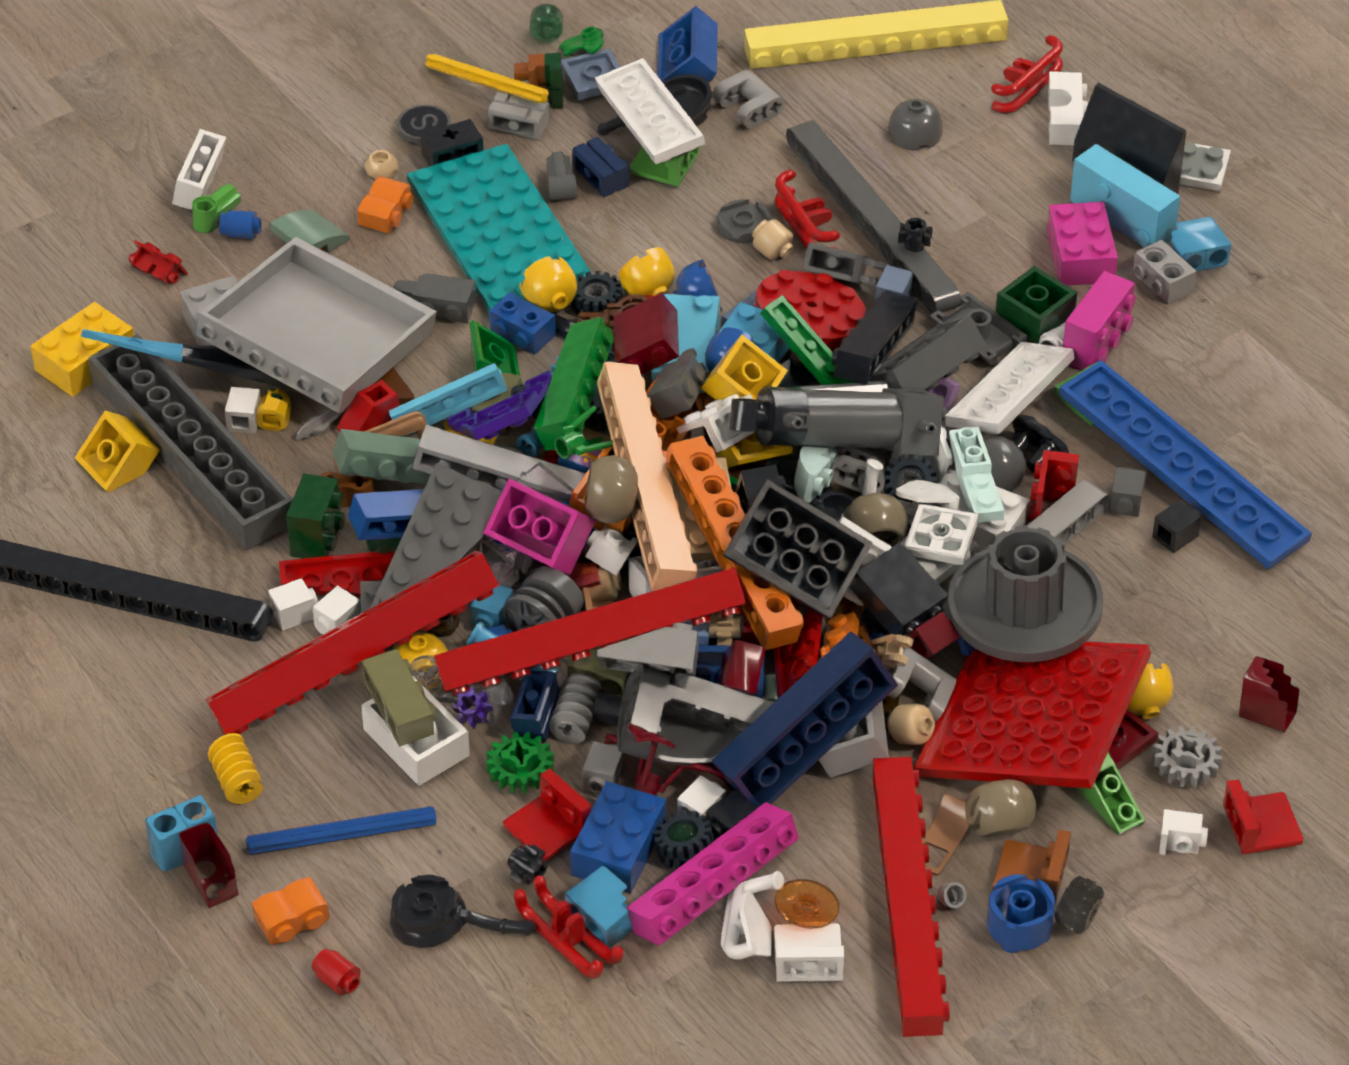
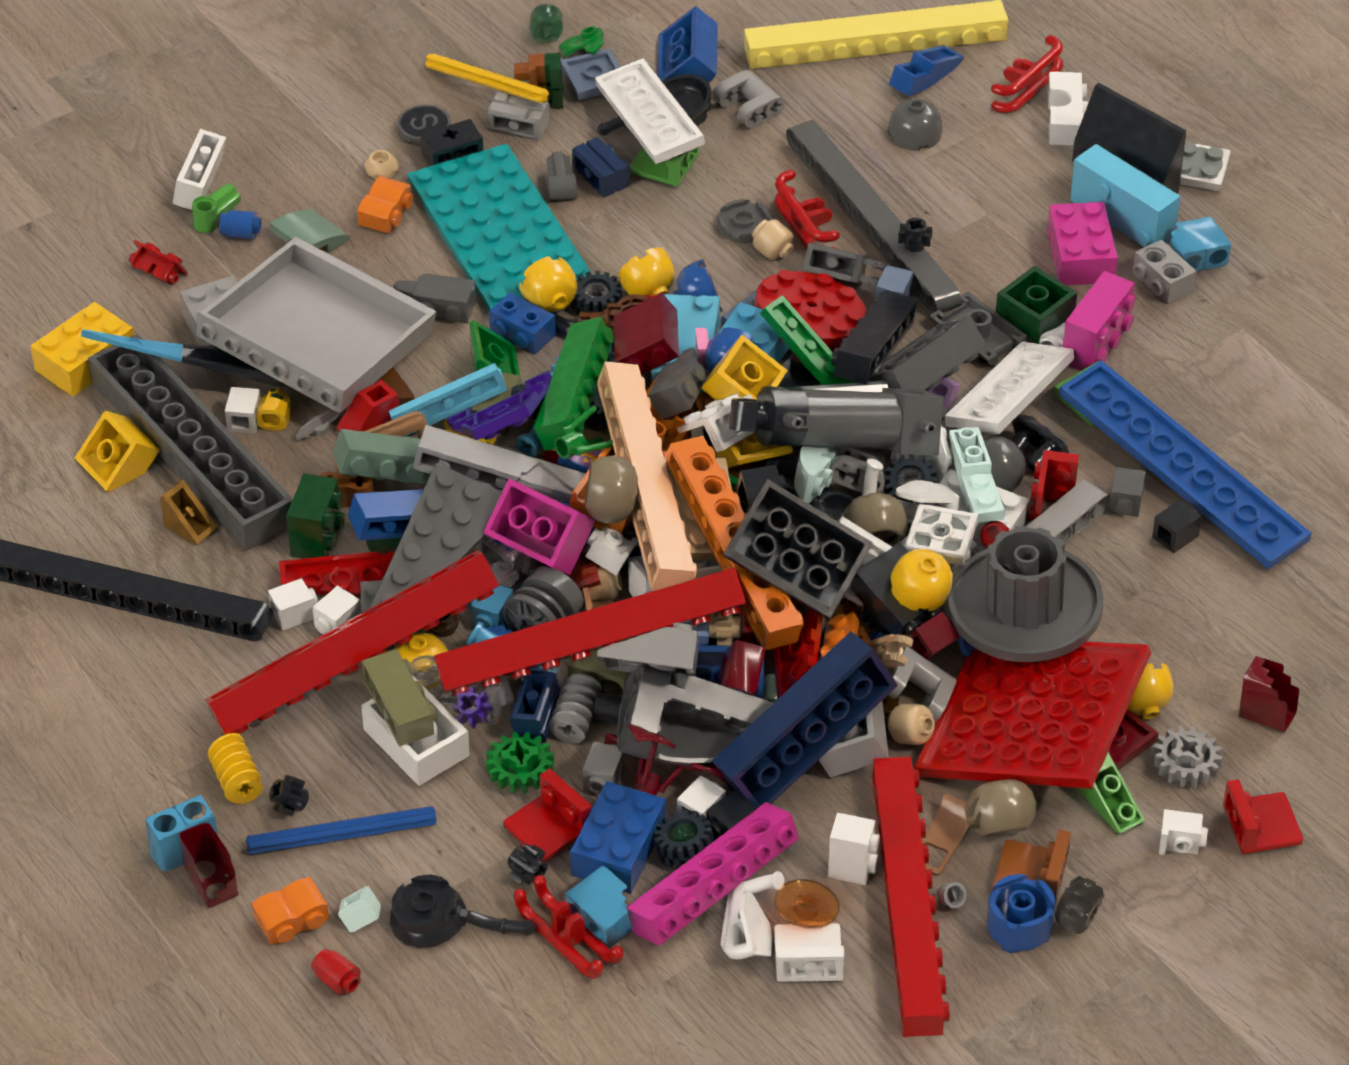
(185, 514): none -> pearl gold slope
(289, 795): none -> black gear
(359, 909): none -> light aqua slope
(701, 344): none -> bright pink tile
(852, 849): none -> white brick
(921, 580): none -> yellow cylinder
(924, 69): none -> blue slope
(990, 530): none -> red plate

